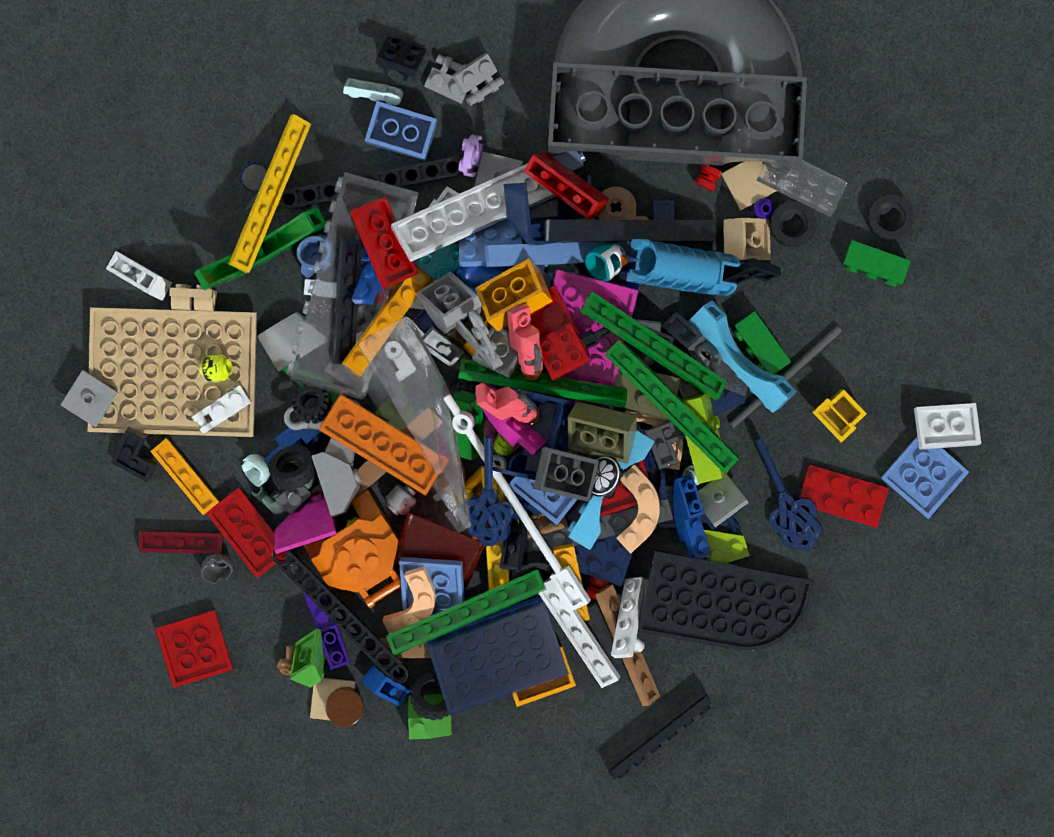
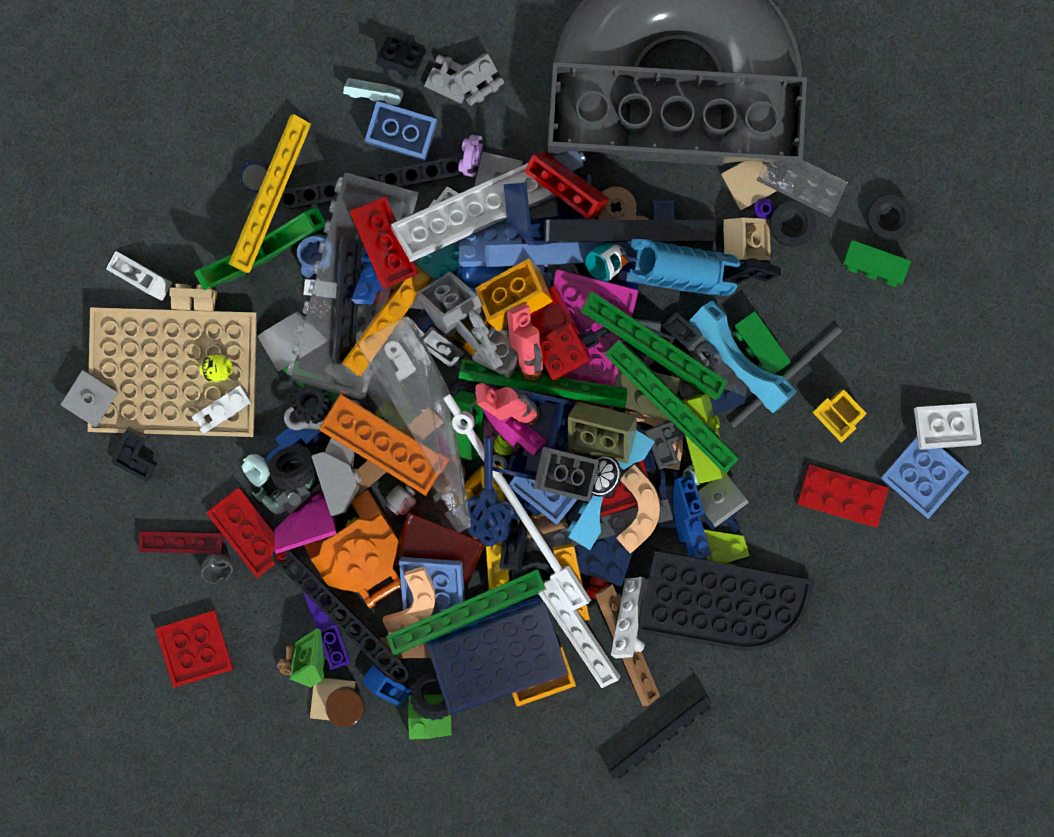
(185, 476): light orange plate -> none
(708, 177): red wheel -> none
(796, 536): dark blue piece -> none

